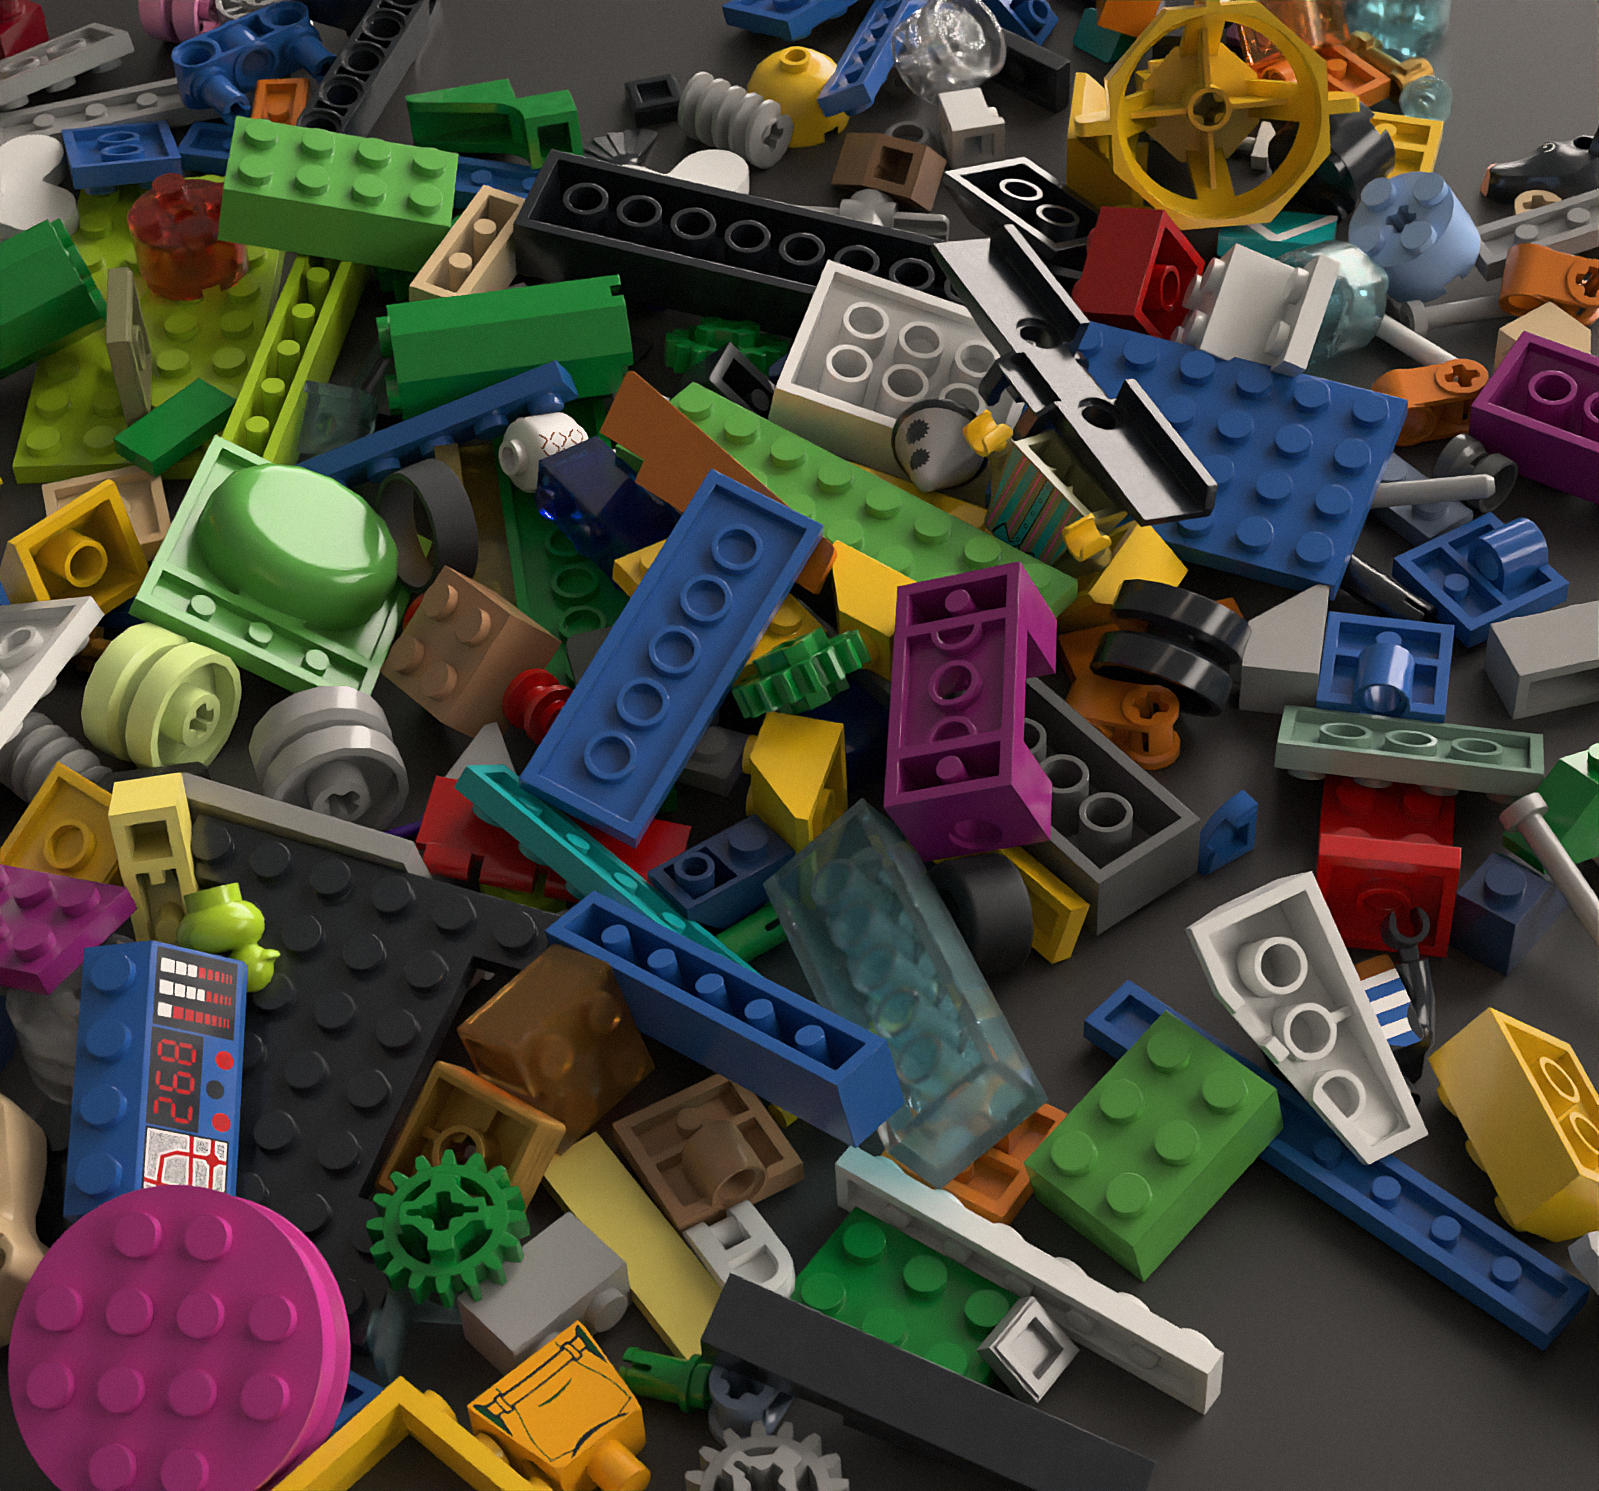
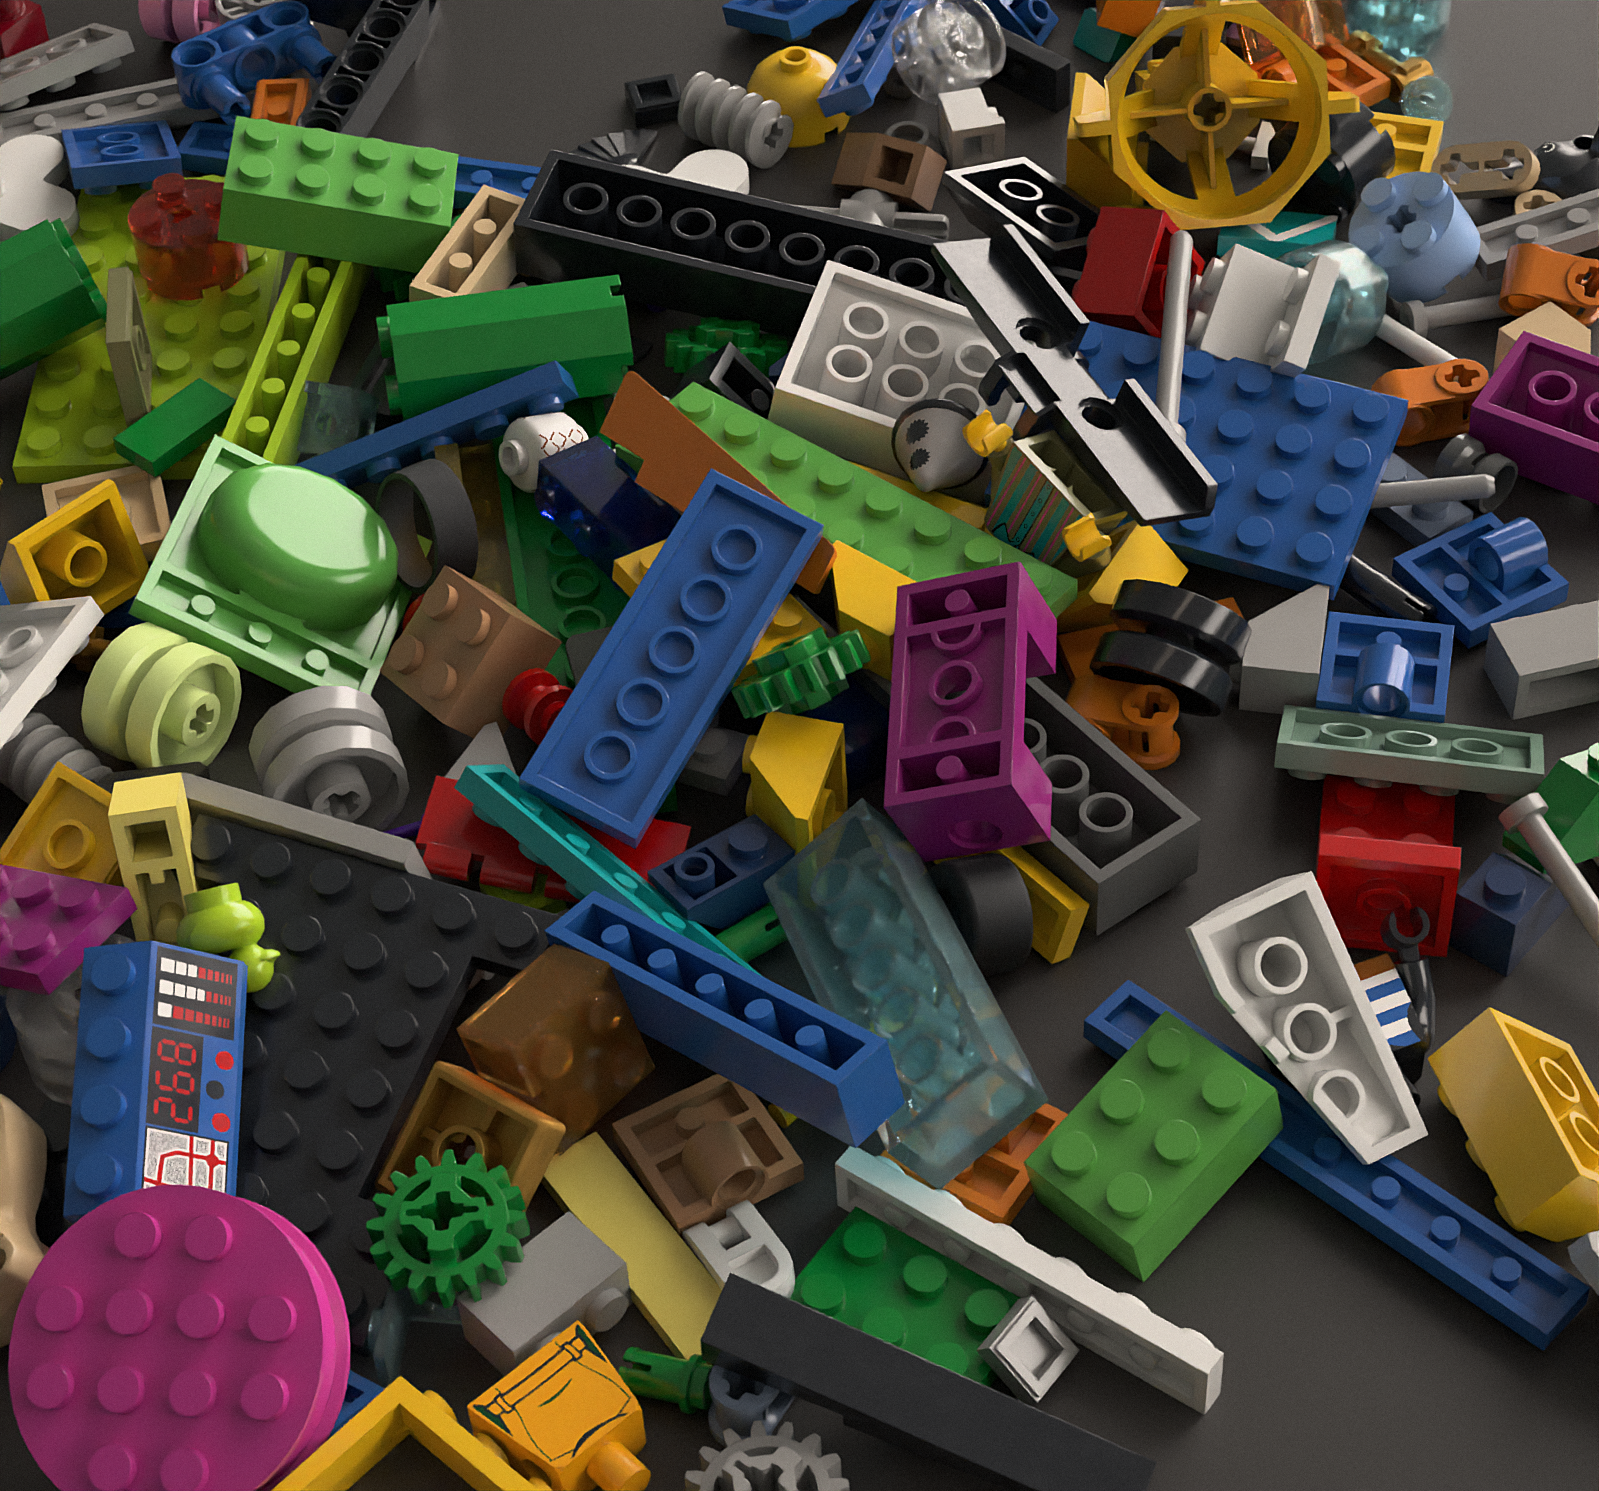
(493, 120): green arch -> none
(1174, 329): none -> light grey bar
(1228, 833): blue tile -> none
(1485, 158): none -> tan beam

